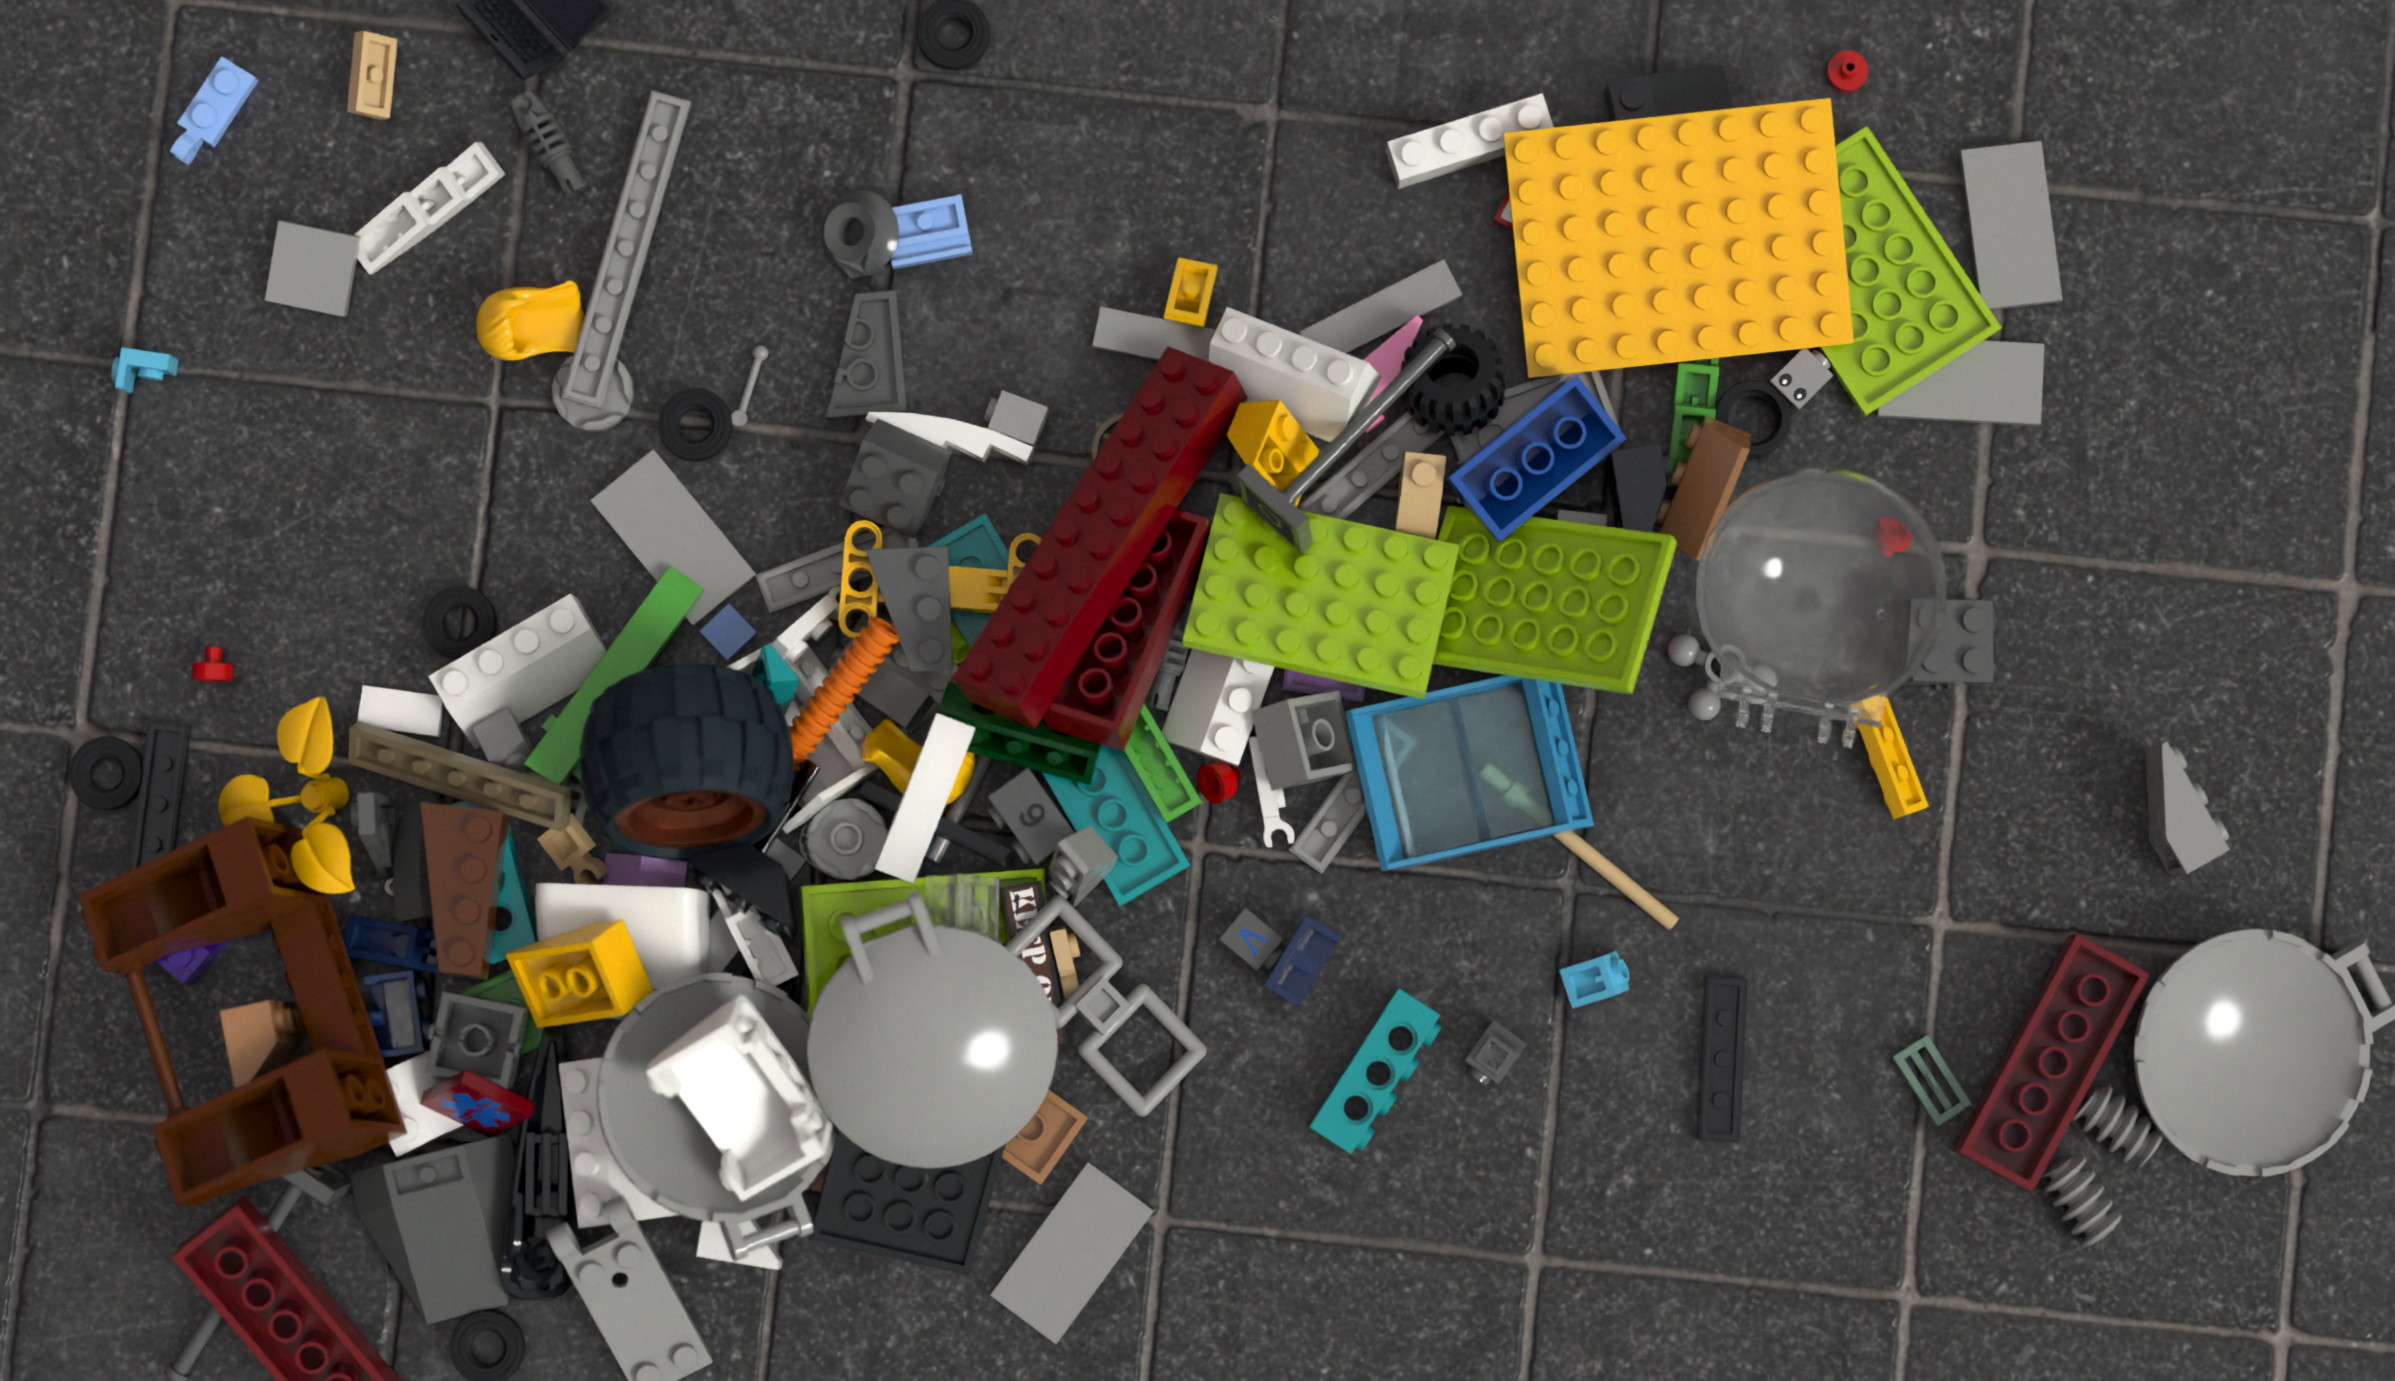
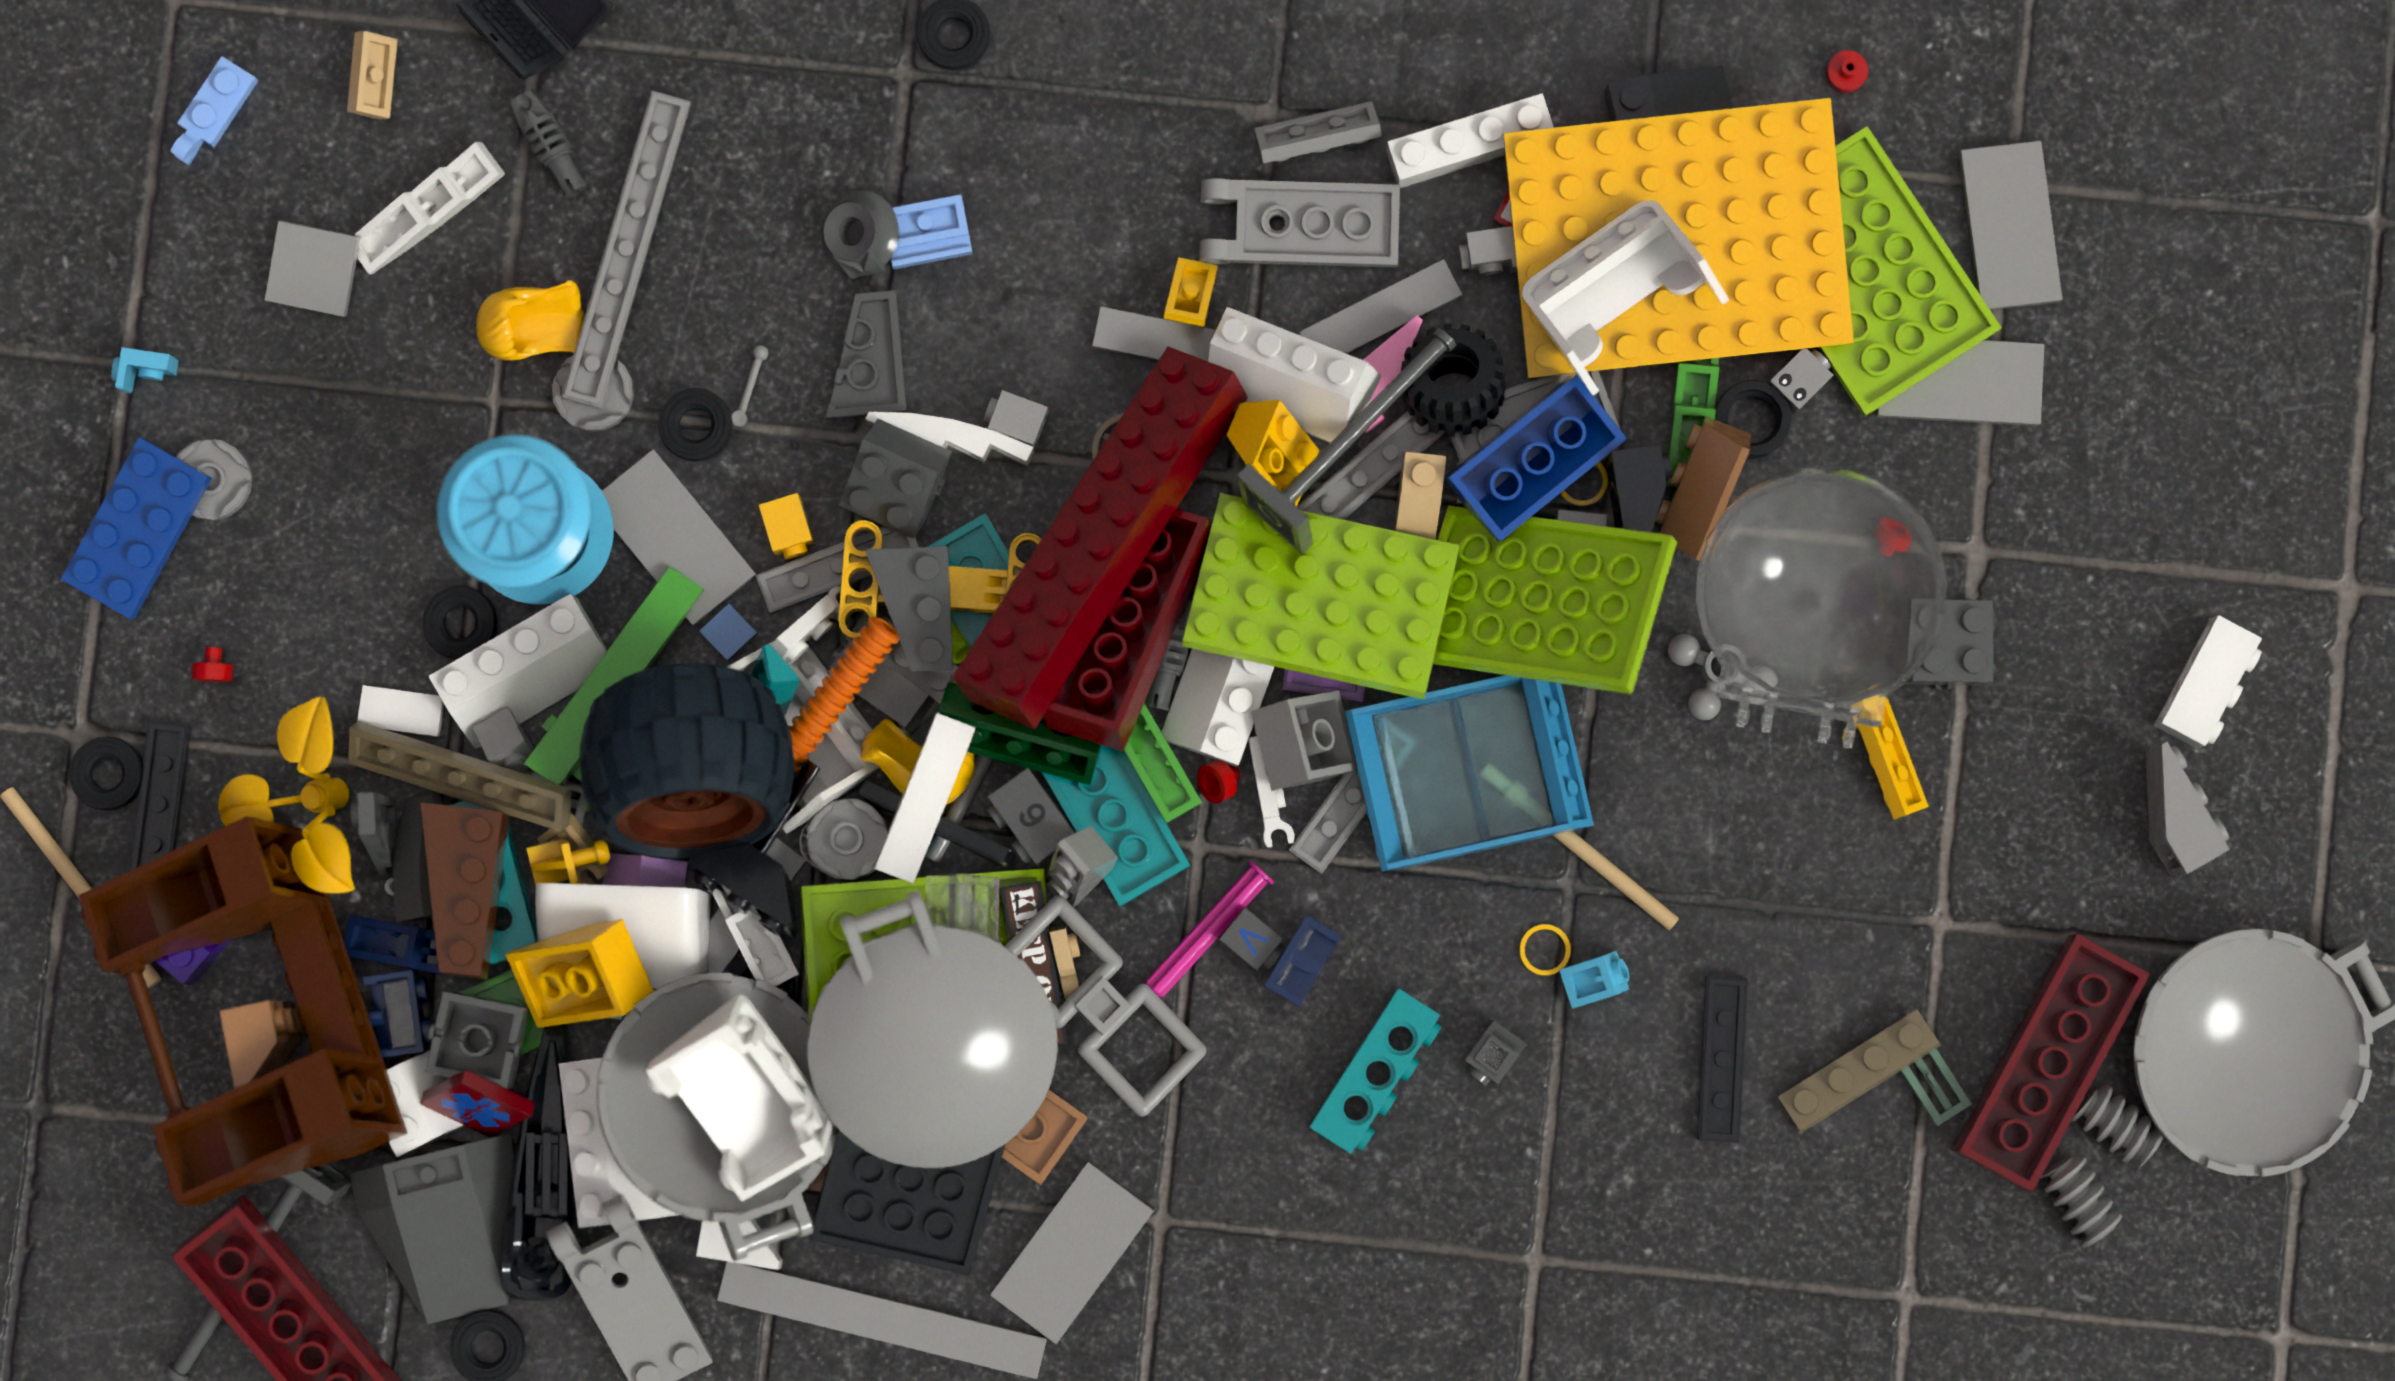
(57, 857): none -> tan bar
(136, 528): none -> blue plate
(230, 478): none -> light grey tile
(525, 520): none -> medium azure brick
(556, 862): none -> yellow piece
(787, 526): none -> yellow brick
(882, 1319): none -> light grey tile
(1208, 930): none -> dark pink axle
(1318, 132): none -> light grey plate
(1322, 223): none -> light grey hinge
(1488, 251): none -> light grey brick
(1544, 927): none -> yellow piece
(1591, 501): none -> yellow piece
(1610, 276): none -> white windscreen
(1859, 1071): none -> dark tan plate
(2209, 682): none -> white brick

